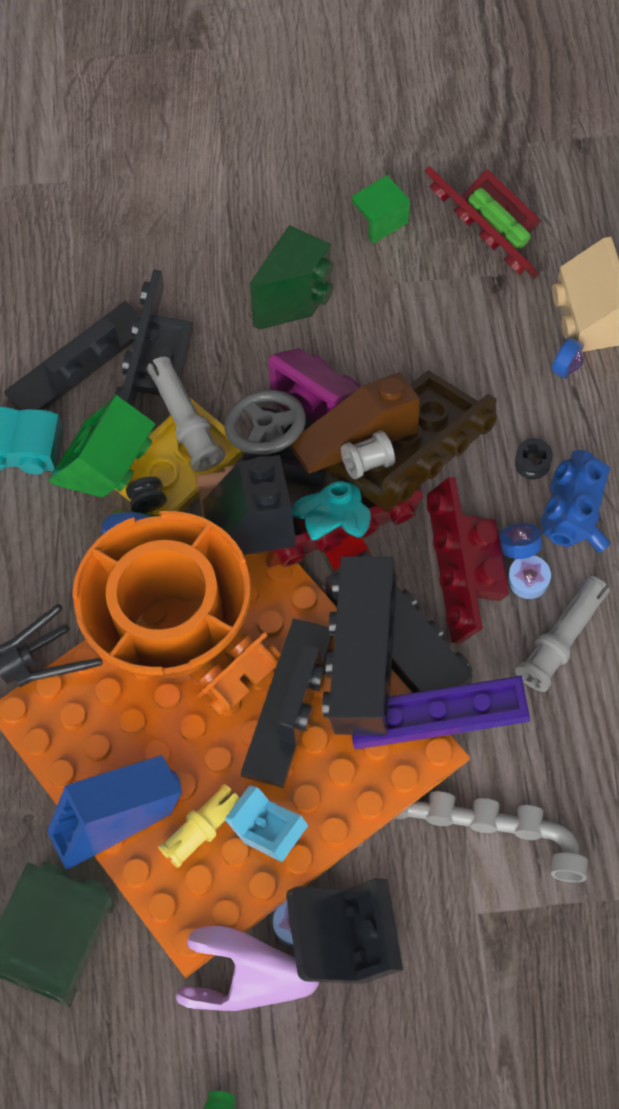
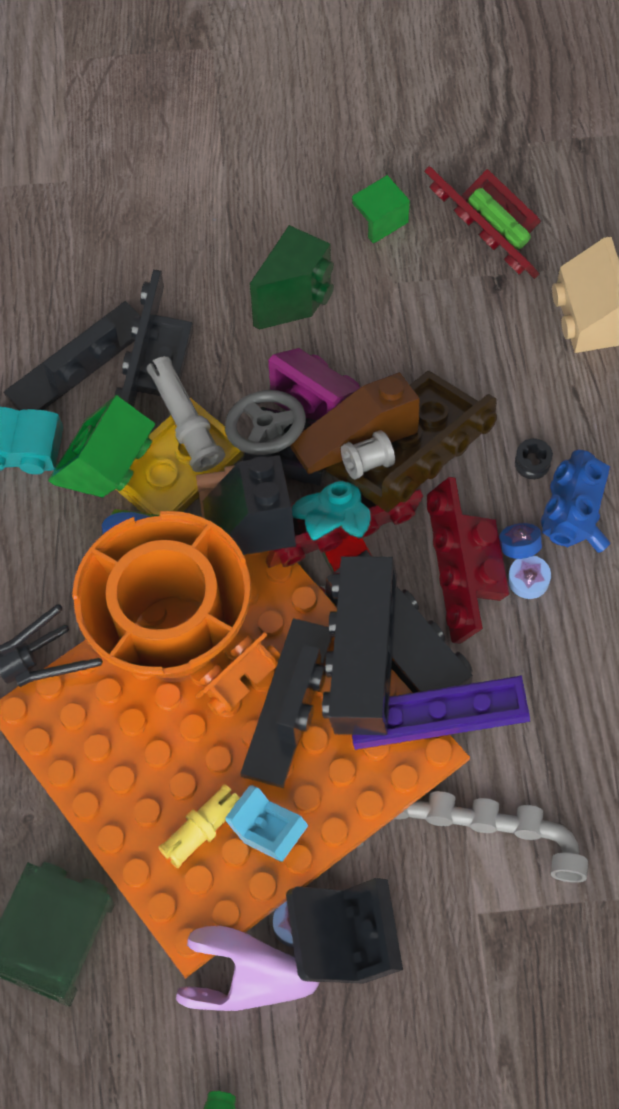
(112, 808): blue slope -> none
(146, 494): black bush -> none
(554, 647): light grey pin -> none
(568, 358): blue tile -> none

